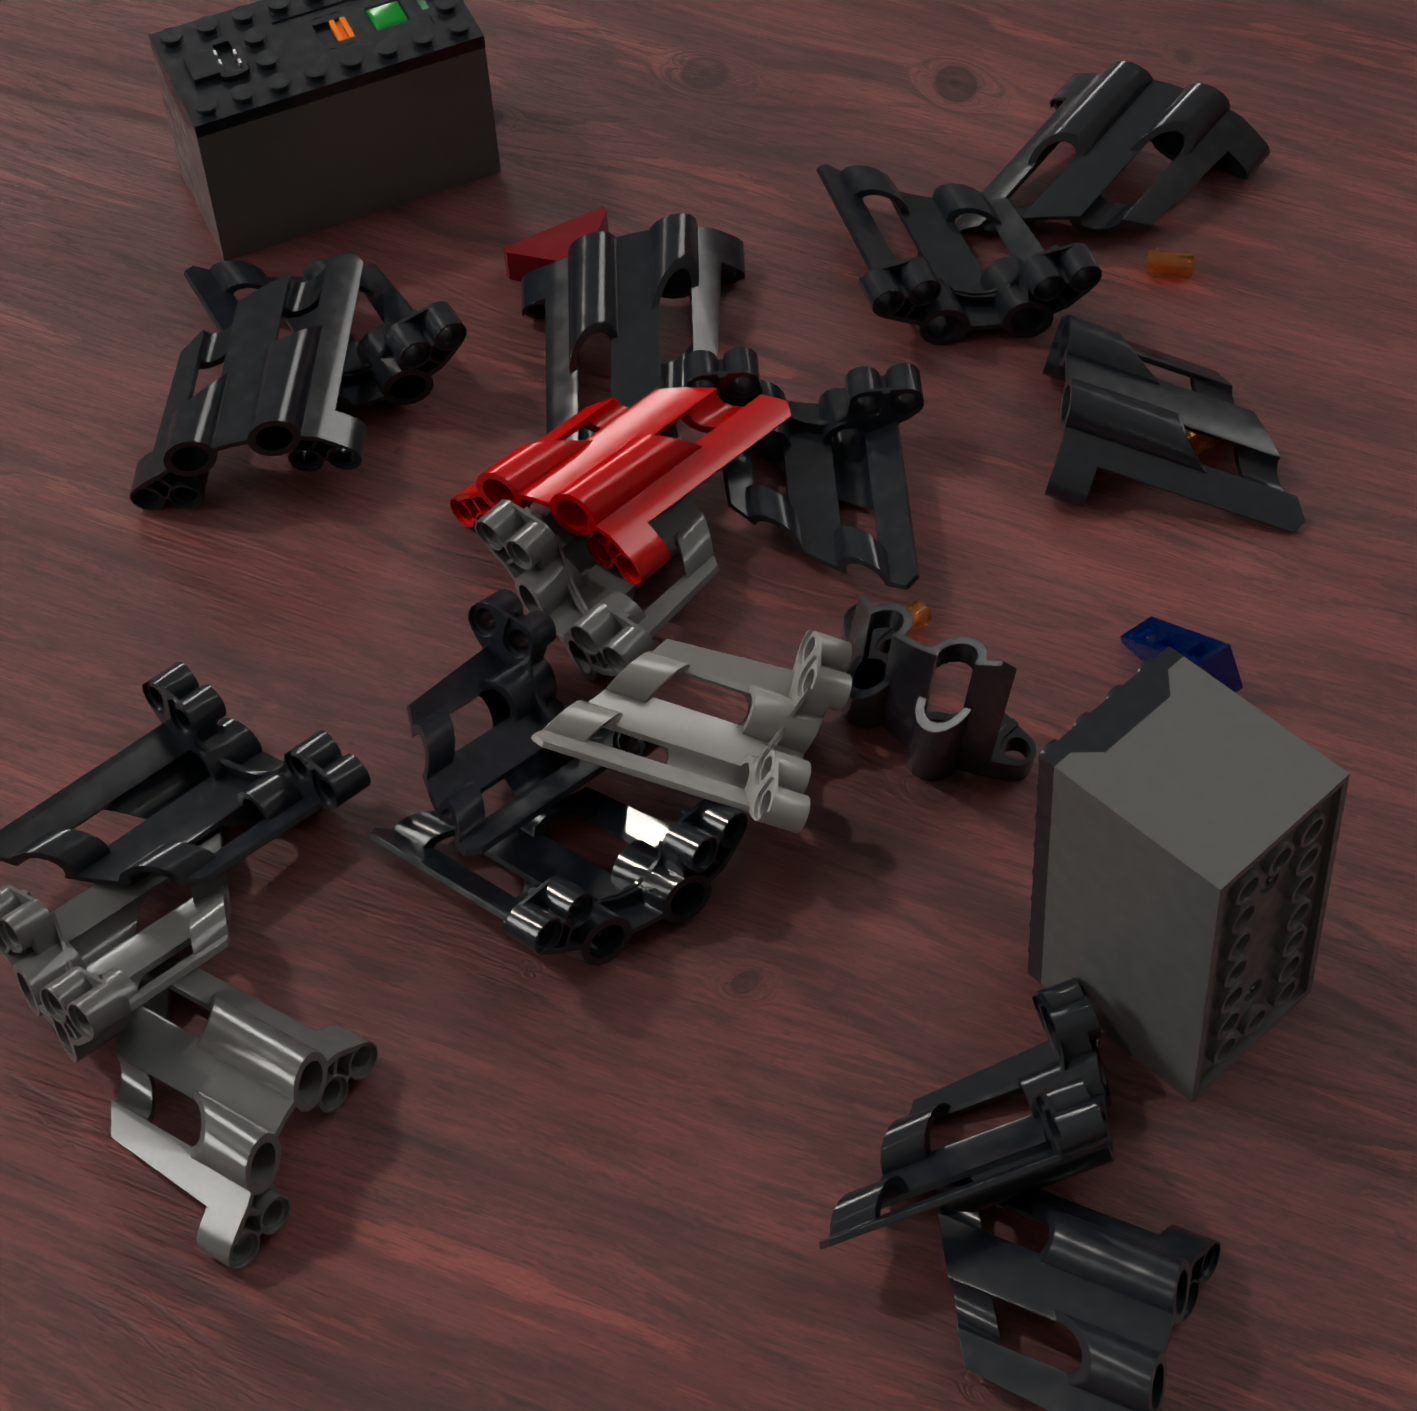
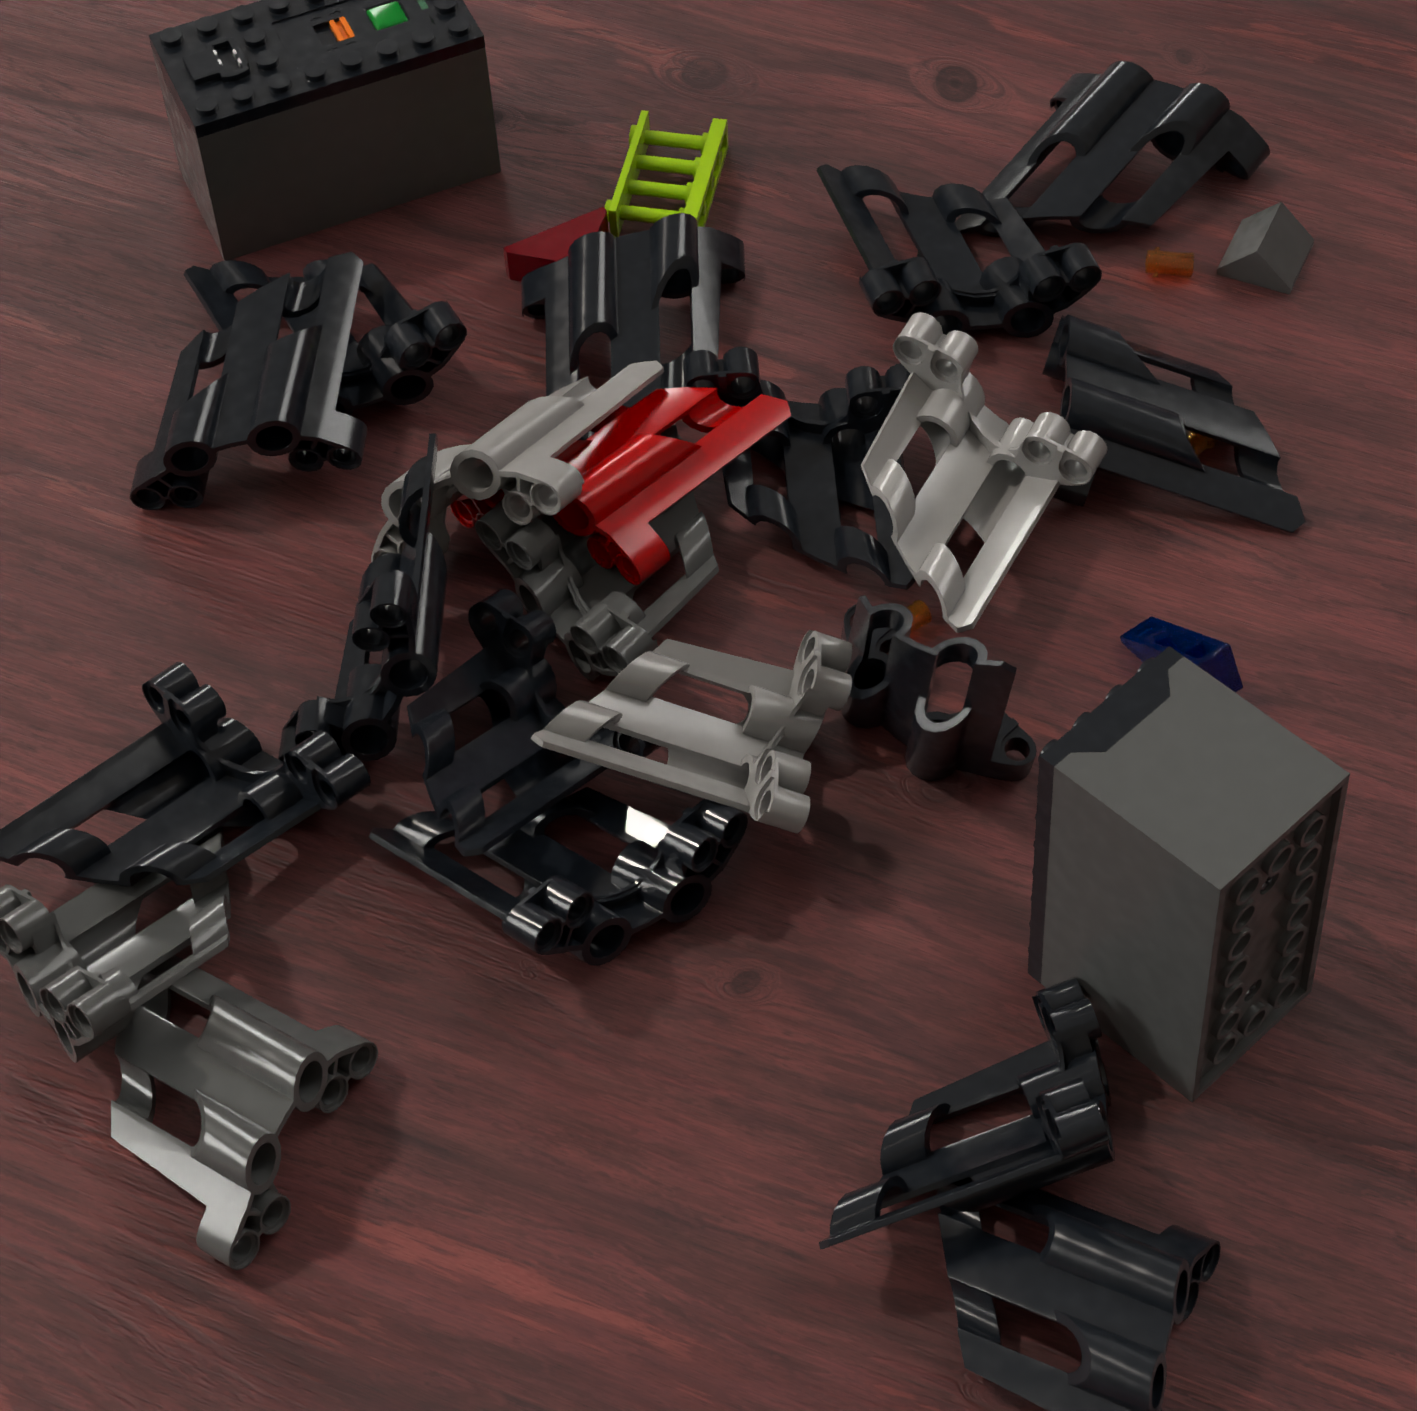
(396, 613): none -> black panel
(519, 457): none -> light grey panel
(697, 195): none -> lime fence
(983, 473): none -> light grey panel
(1268, 250): none -> dark grey slope

